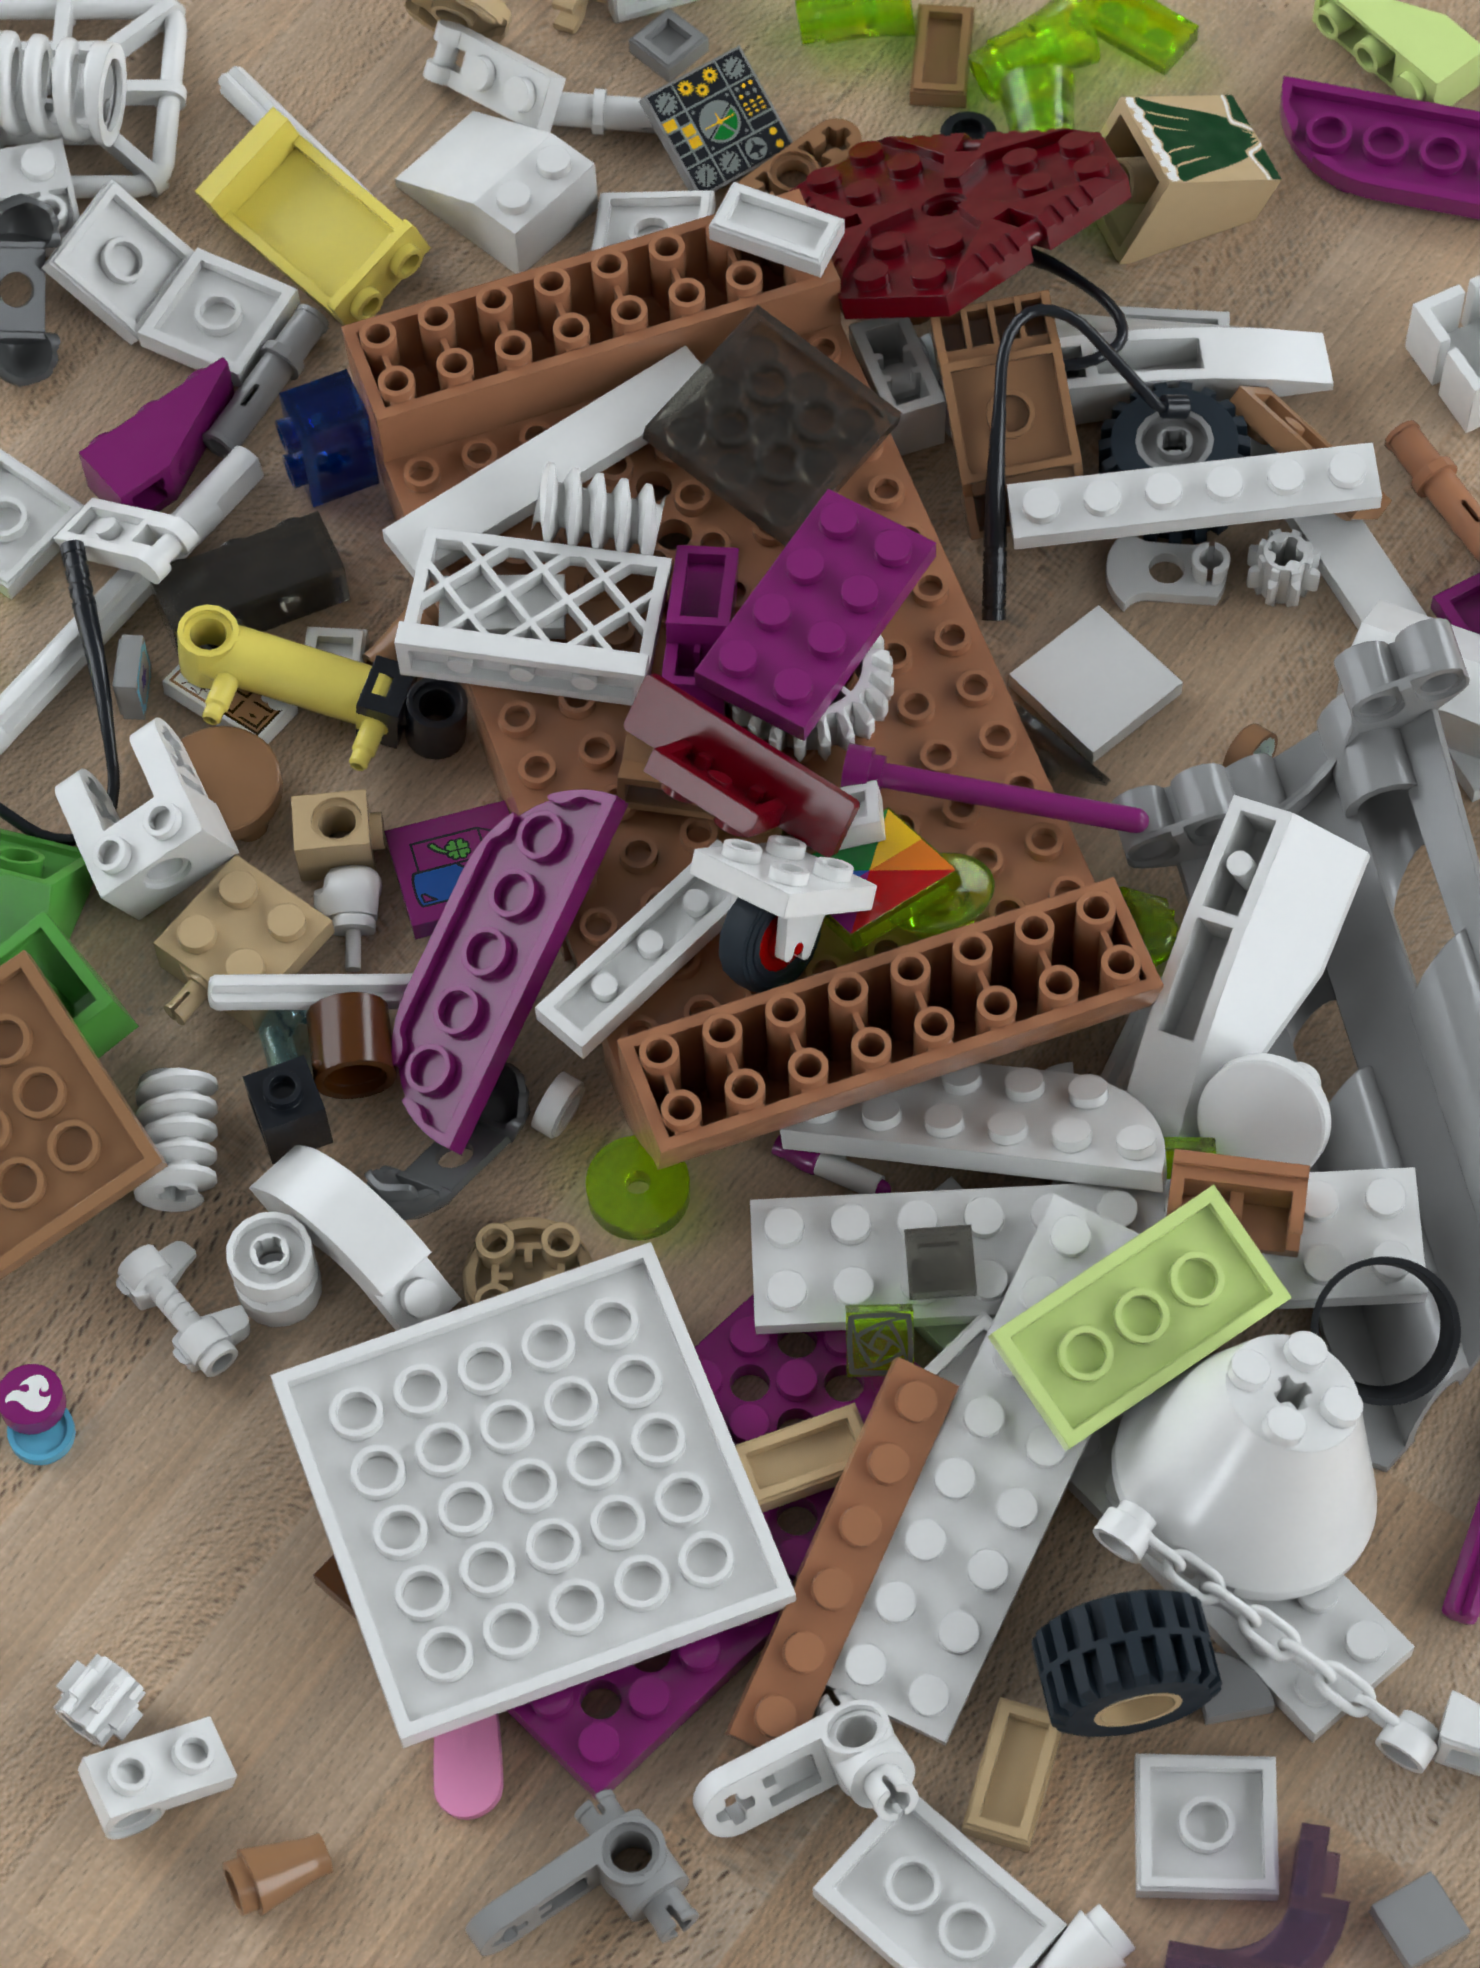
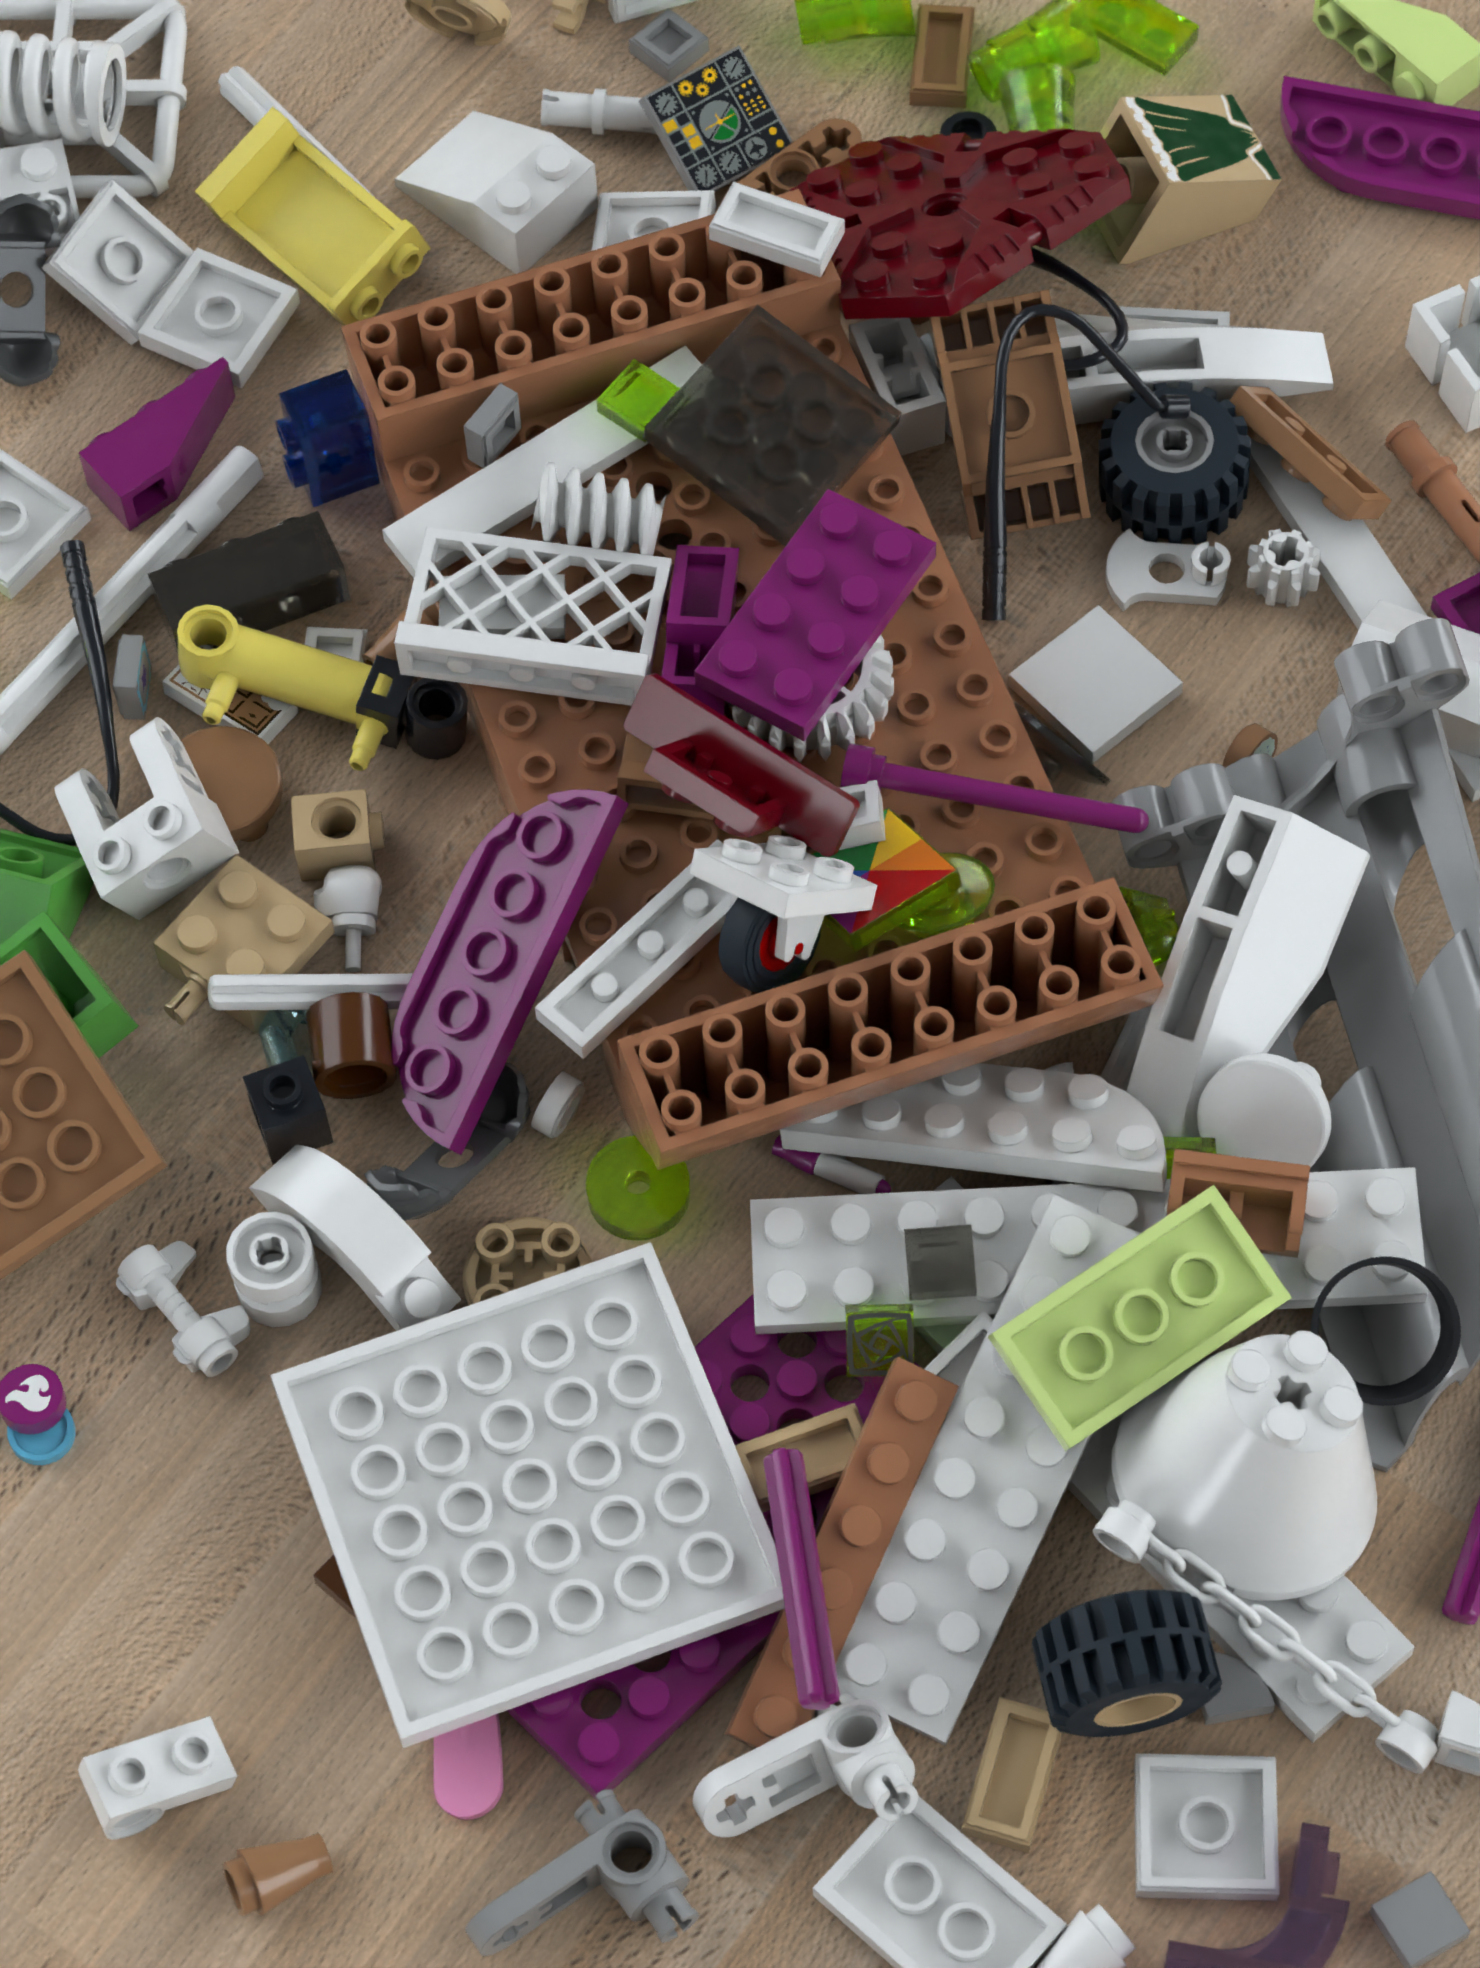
(99, 1700): white gear -> none
(130, 537): white plate -> none
(176, 1117): white piece -> none
(279, 363): light grey pin -> none
(433, 855): magenta tile -> none
(492, 426): none -> light grey tile
(495, 76): white plate -> none
(635, 398): none -> clear neon green tile
(801, 1579): none -> magenta axle
(1194, 496): white plate -> none

